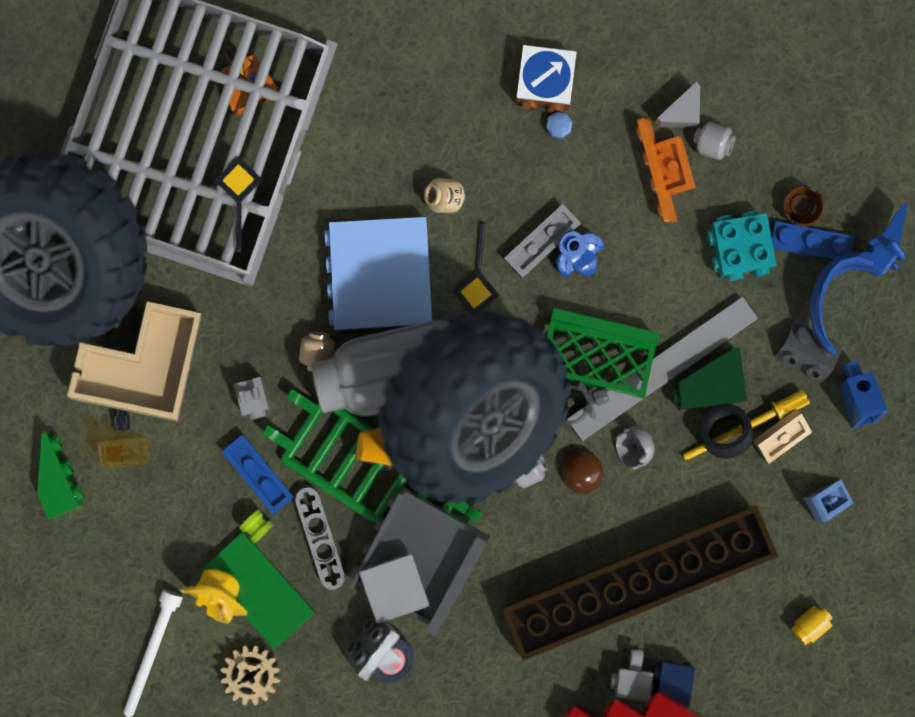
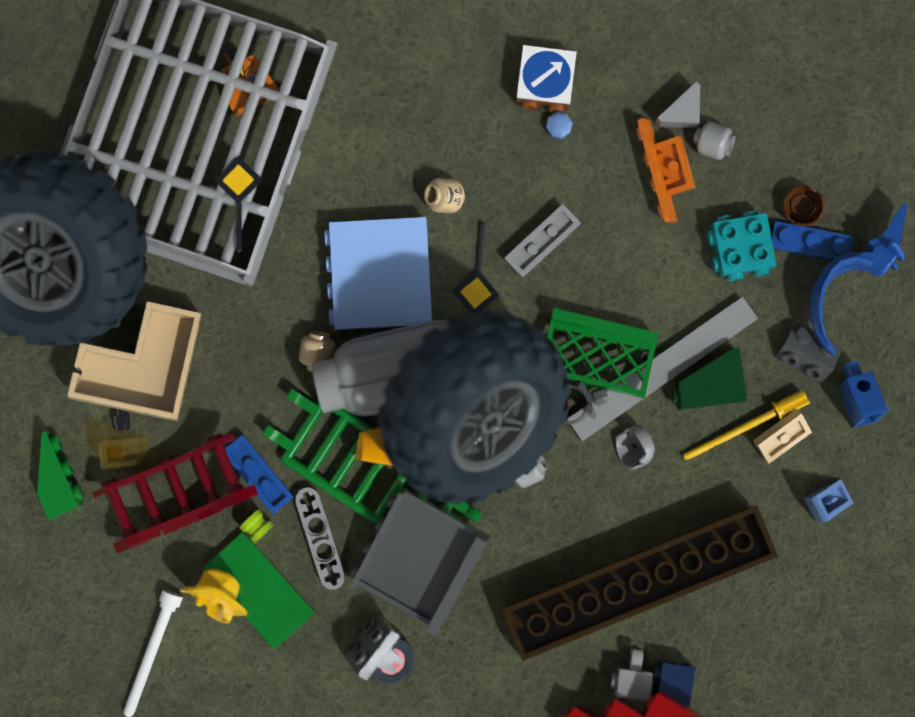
(187, 513): none -> dark red fence
(243, 664): tan gear -> none
(253, 398): light grey brick -> none
(394, 588): light grey tile -> none
(581, 255): plate -> none
(582, 472): reddish brown hair -> none
(720, 413): black tyre -> none
(812, 624): yellow brick -> none

